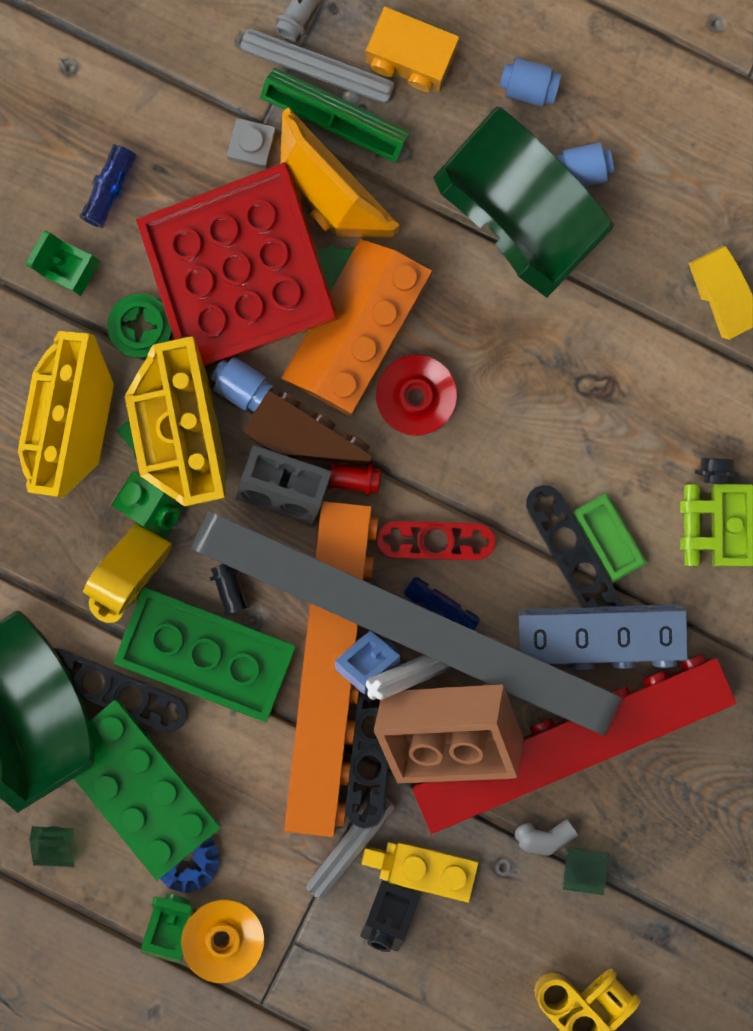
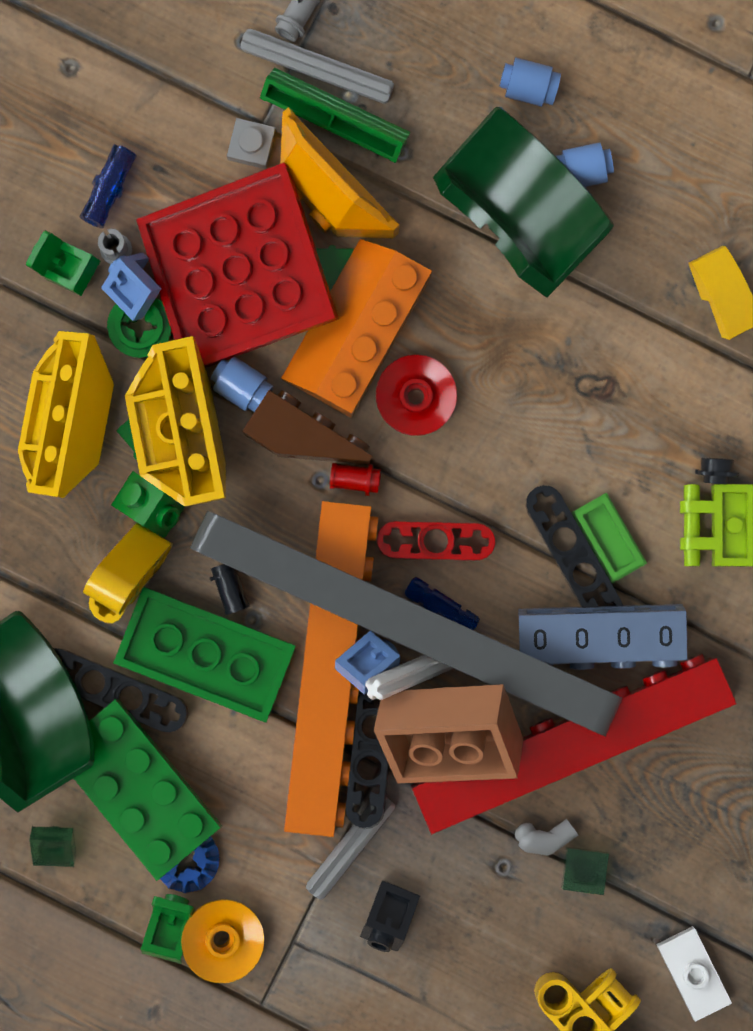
(105, 242): none -> light grey pin
(131, 286): none -> medium blue bracket
(283, 485): dark grey brick -> none
(411, 50): light orange brick -> none
(424, 869): yellow hinge -> none
(694, 973): none -> white plate

